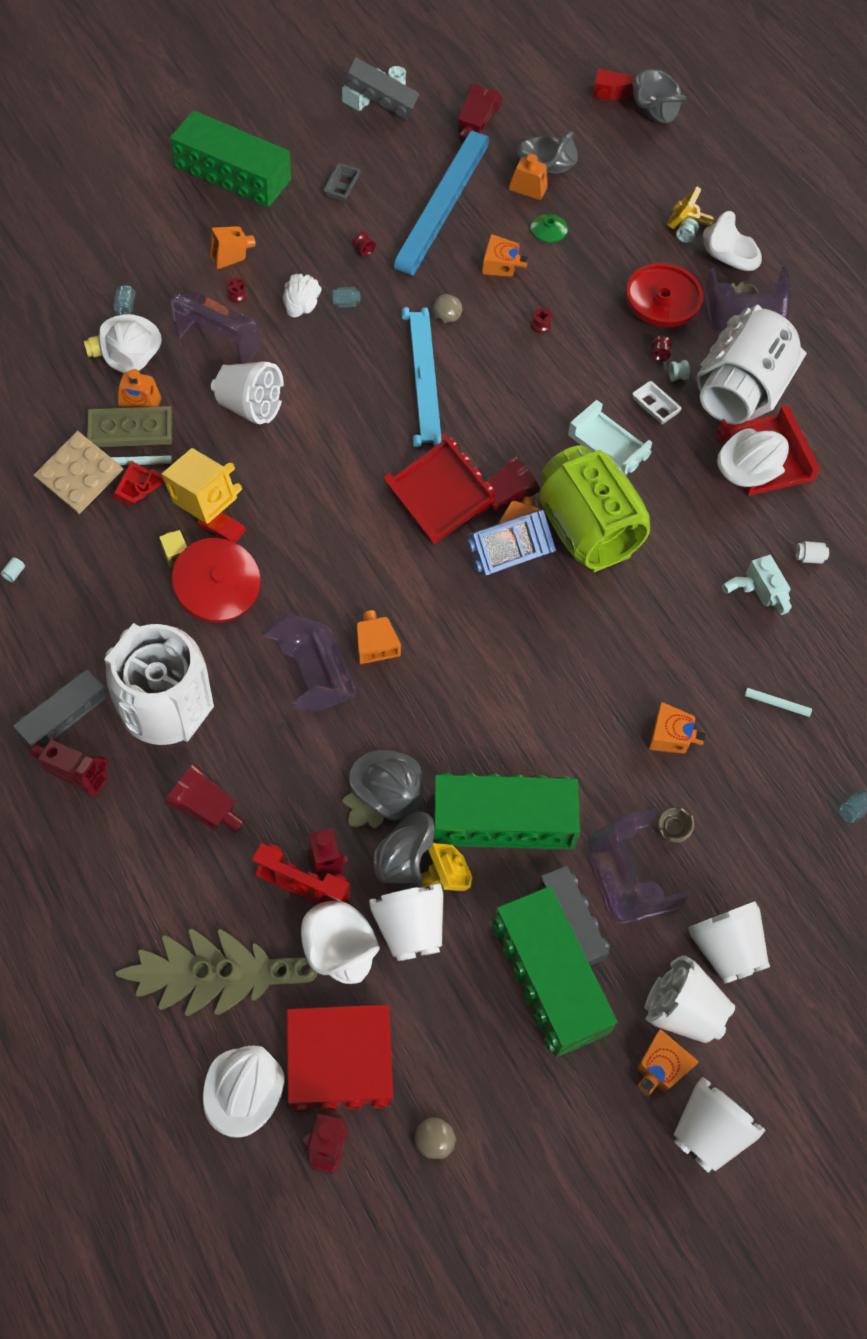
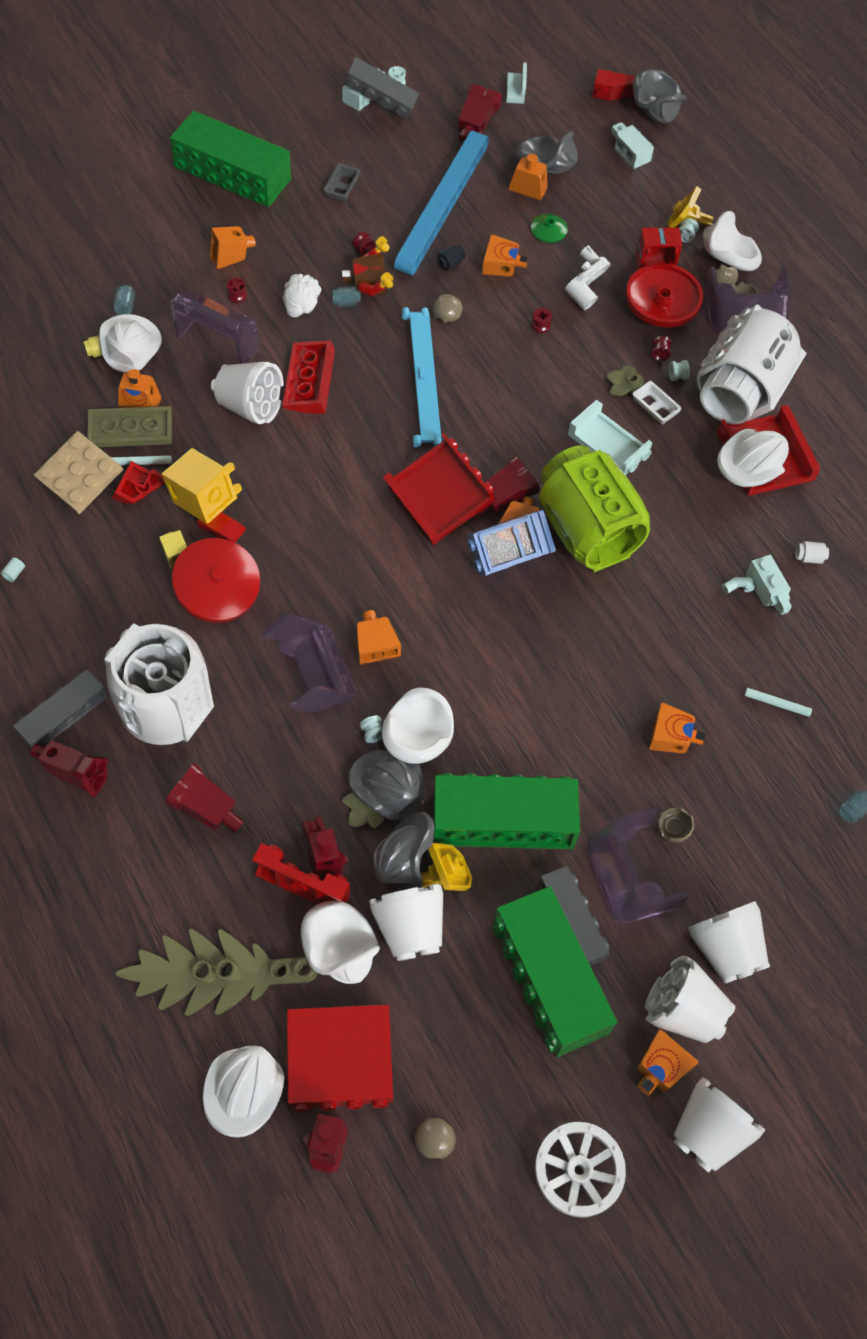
(309, 377): none -> red slope
(313, 826): none -> dark red wheel
(369, 271): none -> torso
(372, 729): none -> light aqua wheel
(418, 726): none -> white piece
(451, 257): none -> black brick
(517, 86): none -> light aqua panel
(585, 1164): none -> white wheel
(593, 268): none -> white piece
(624, 380): none -> olive plate
(632, 145): none -> light aqua hinge
(658, 246): none -> red container
(726, 274): none -> dark tan hair

